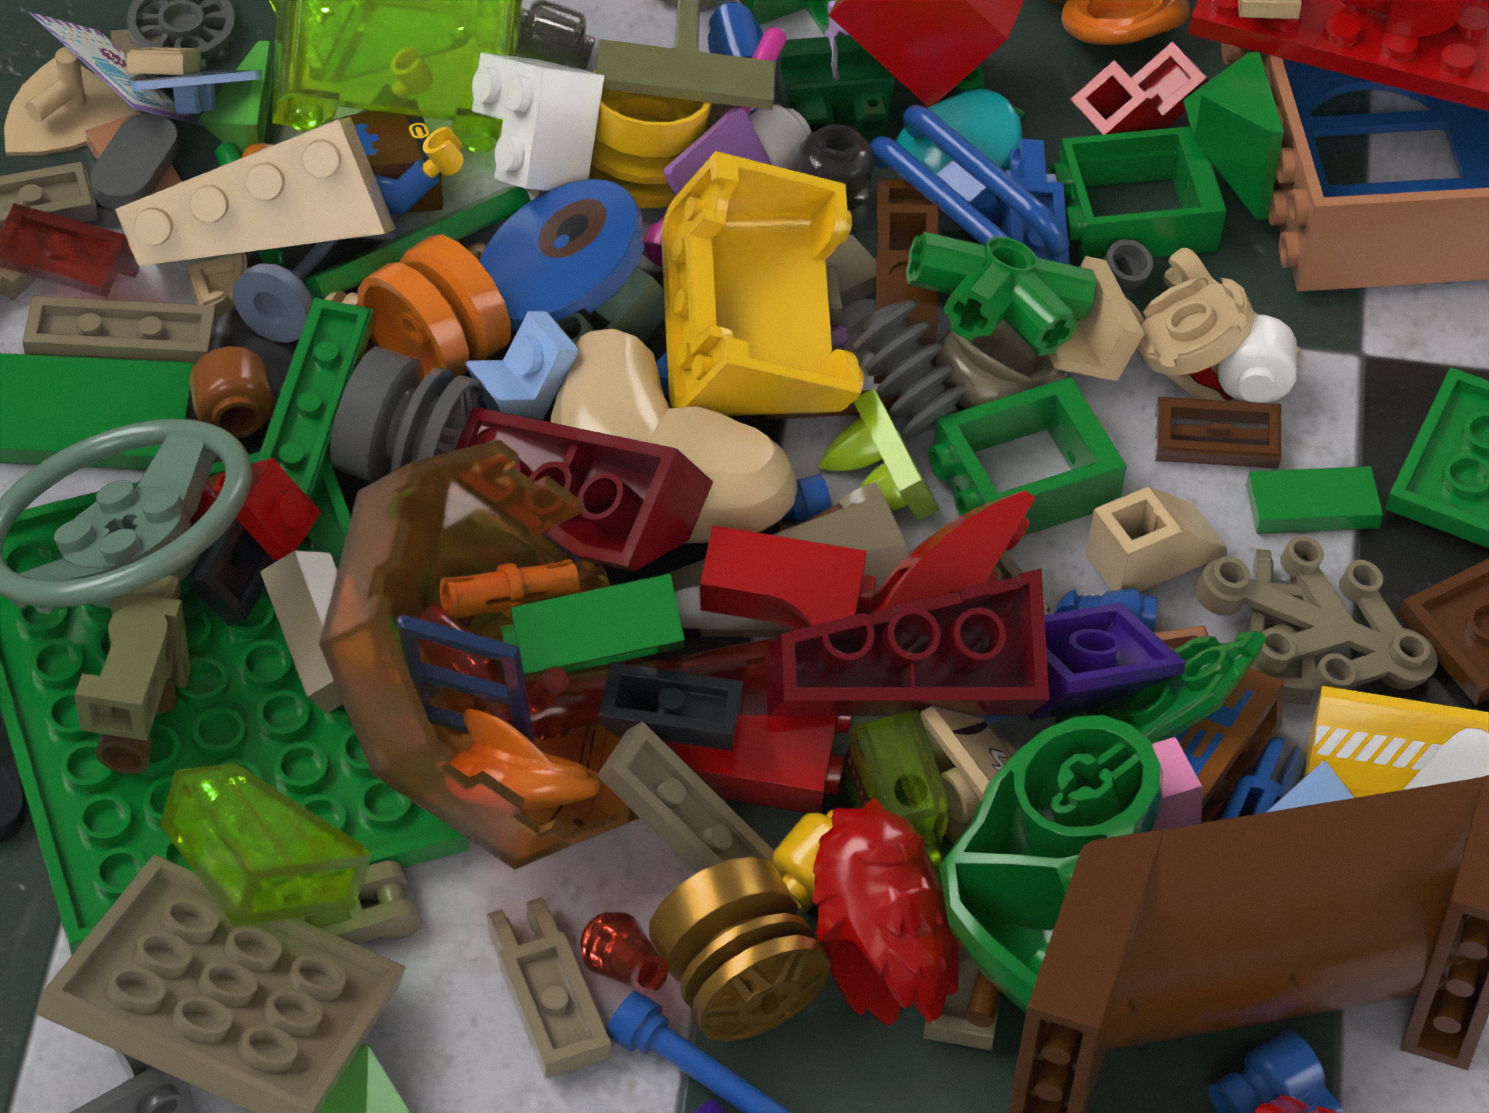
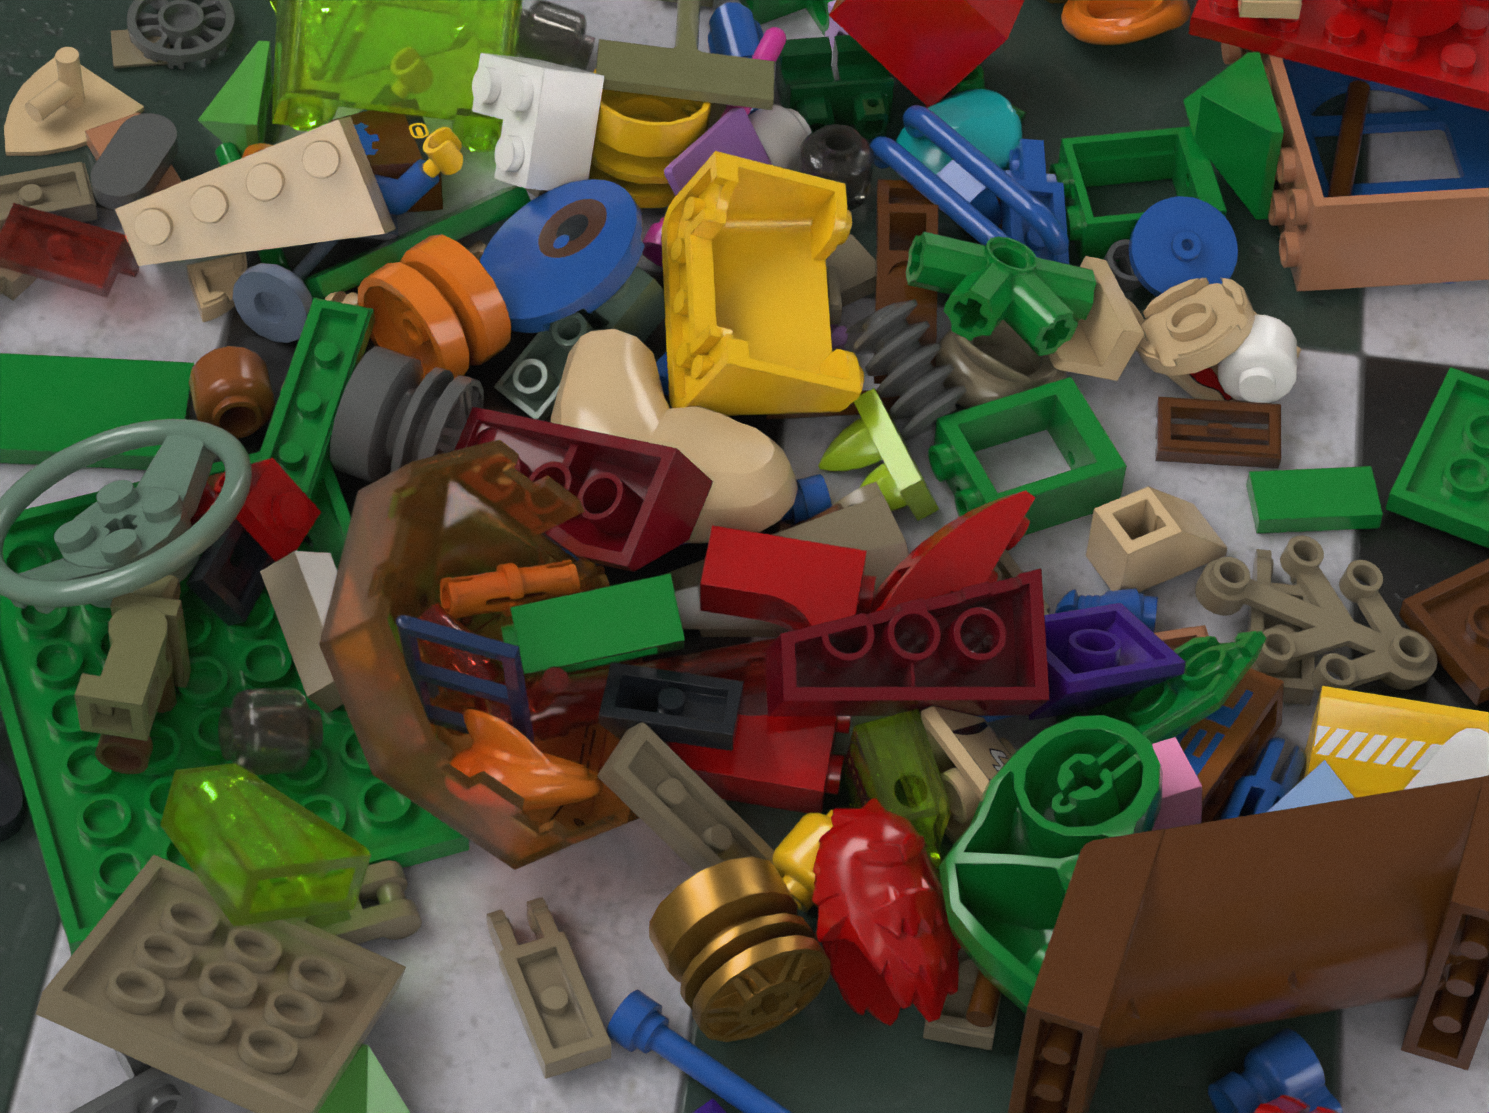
(111, 66): sticker -> none
(119, 329): dark tan plate -> none
(163, 60): tan tile -> none
(196, 90): medium blue piece -> none
(269, 731): none -> clear smoke head
(530, 371): light blue slope -> none
(621, 951): clear red cone -> none
(1141, 102): brick -> none
(1181, 242): none -> blue piece
(1349, 139): none -> reddish brown bar

